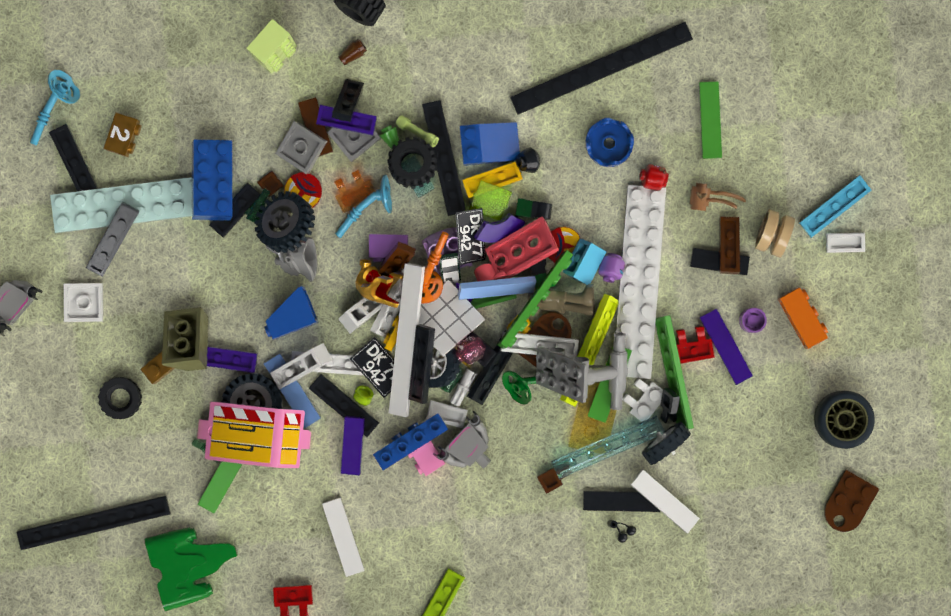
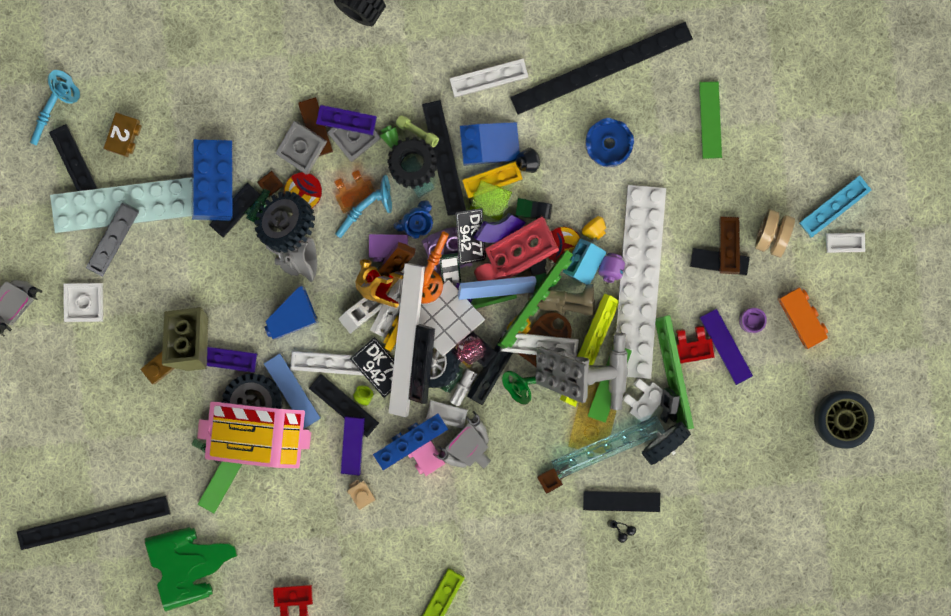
(105, 398): black tyre -> none
(272, 47): yellowish green brick -> none
(301, 366): white slope -> none
(343, 537): white tile -> none
(347, 100): black plate -> none
(353, 51): reddish brown cone -> none
(360, 494): none -> tan bracket
(418, 214): none -> blue hair
(489, 78): none -> white plate
(594, 228): none -> yellow cone
(654, 177): red head -> none
(664, 501): white tile -> none
(701, 197): medium nougat plant -> none
(850, 500): reddish brown plate -> none

